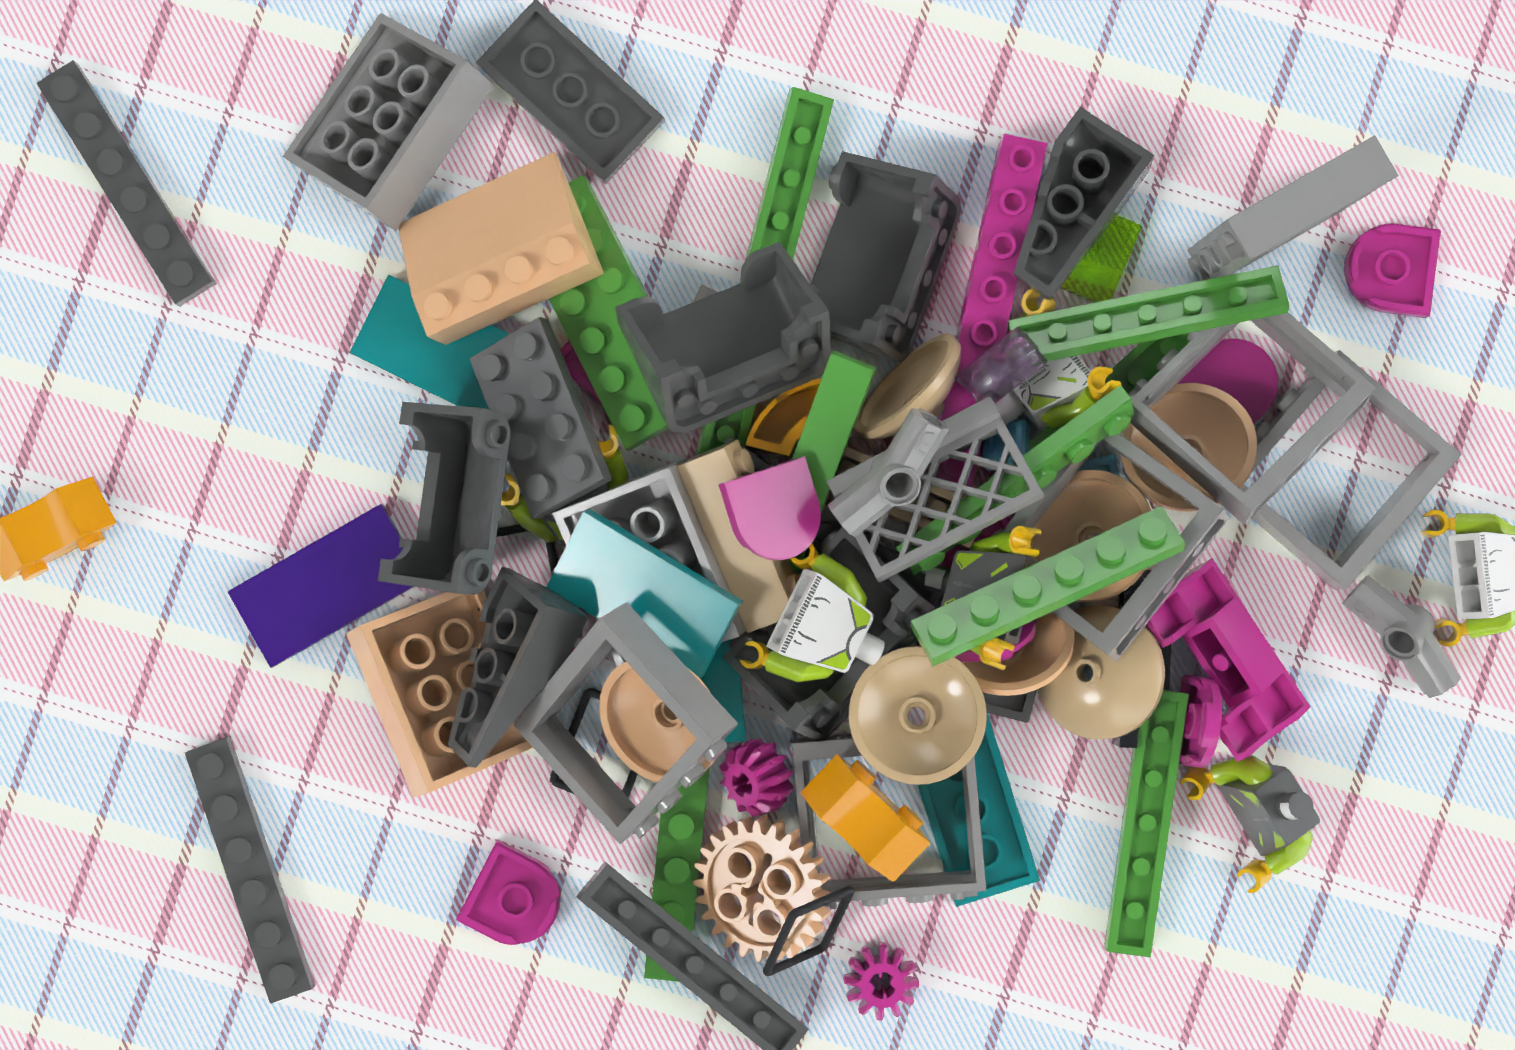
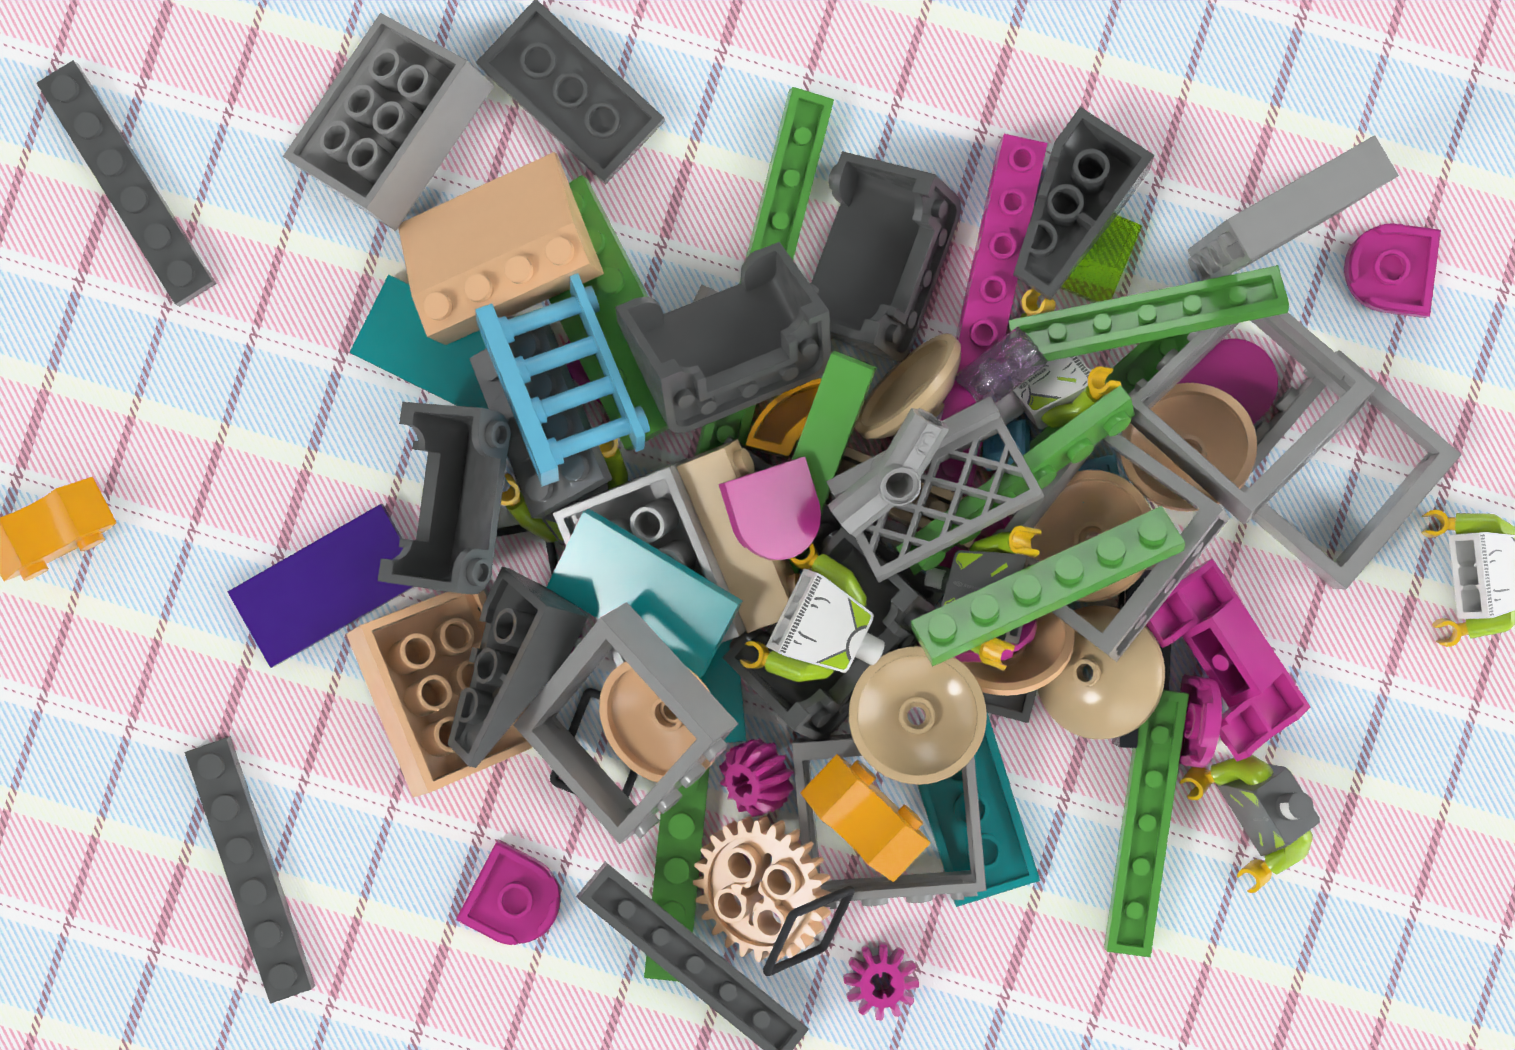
(532, 412): none -> medium azure fence
(1405, 635): light grey piece -> none

